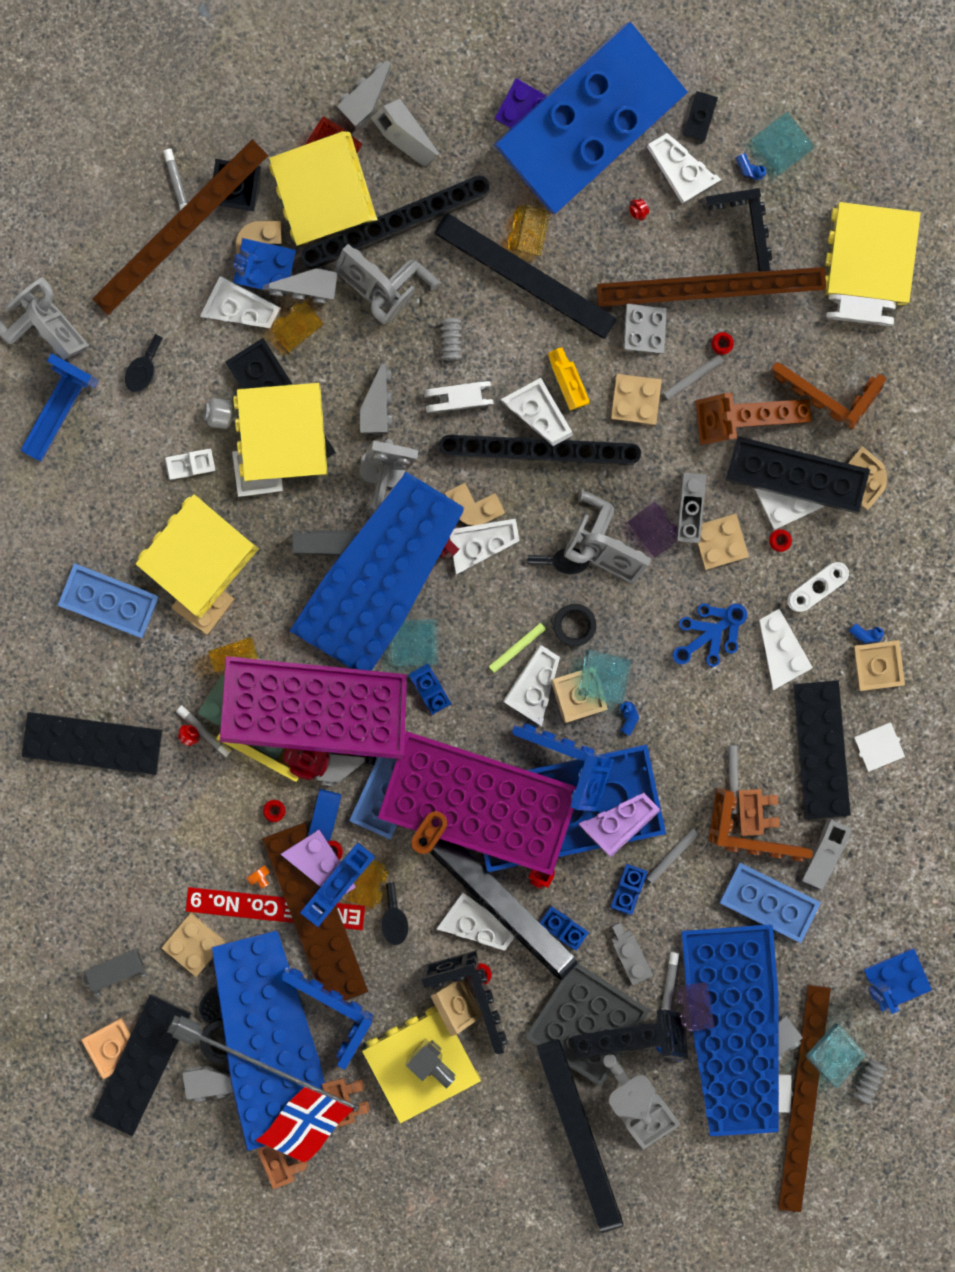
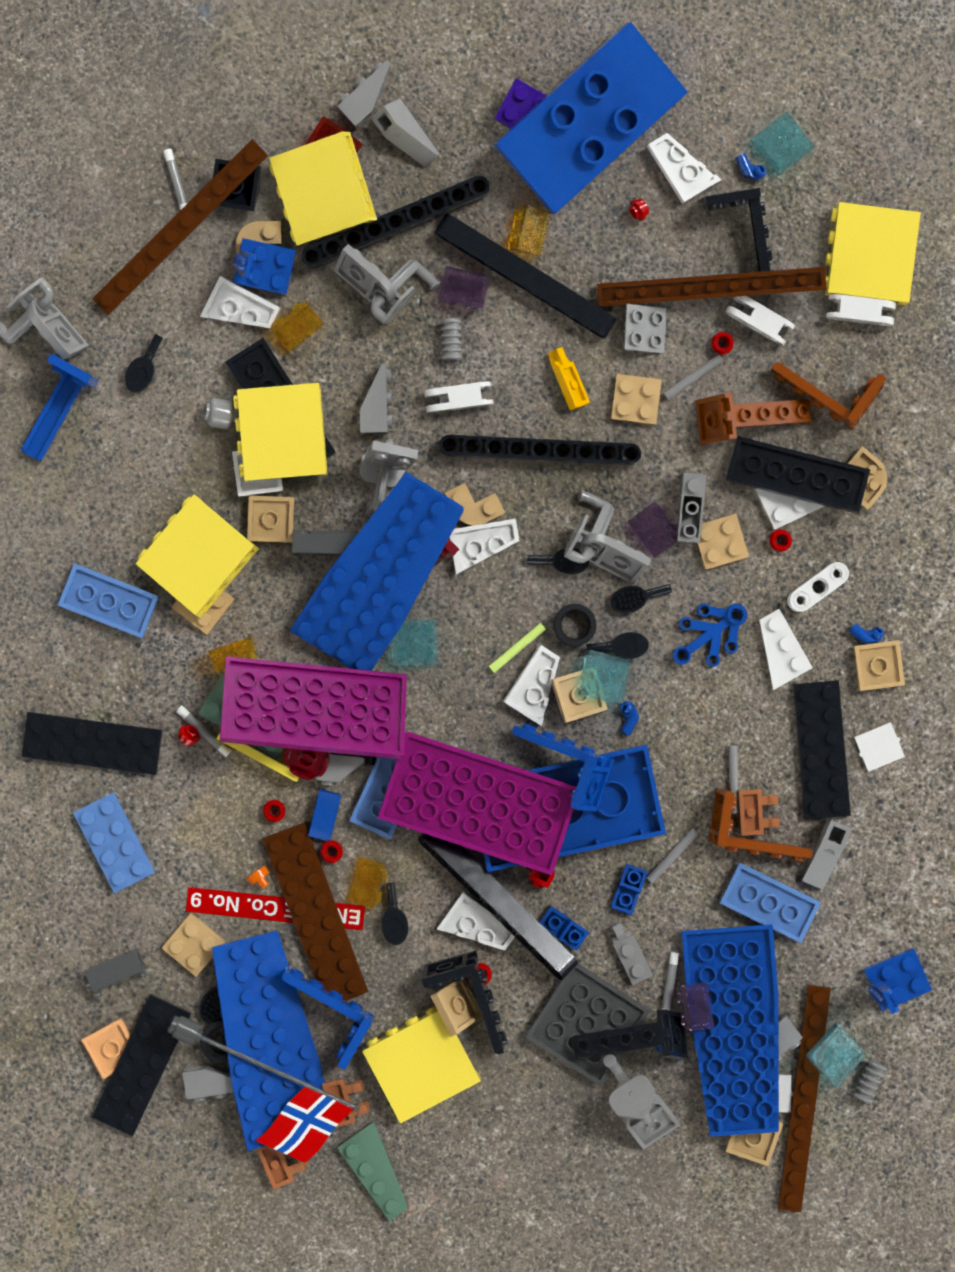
(114, 842): none -> medium blue plate
(190, 464): white slope -> none
(270, 519): none -> tan plate
(311, 284): light grey slope -> none
(314, 858): lavender wing -> none
(337, 884): blue slope -> none
(371, 1164): none -> sand green wing
(428, 1061): dark grey brick -> none
(429, 832): dark orange plate -> none
(430, 689): blue slope -> none
(464, 287): none -> clear purple bracket
(539, 411): white wing -> none
(580, 1135): black beam -> none
(620, 824): lavender wing -> none
(625, 645): none -> black piece
(634, 597): none -> black piece
(700, 116): black plate -> none
(754, 1146): none -> tan plate
(759, 319): none -> white piece

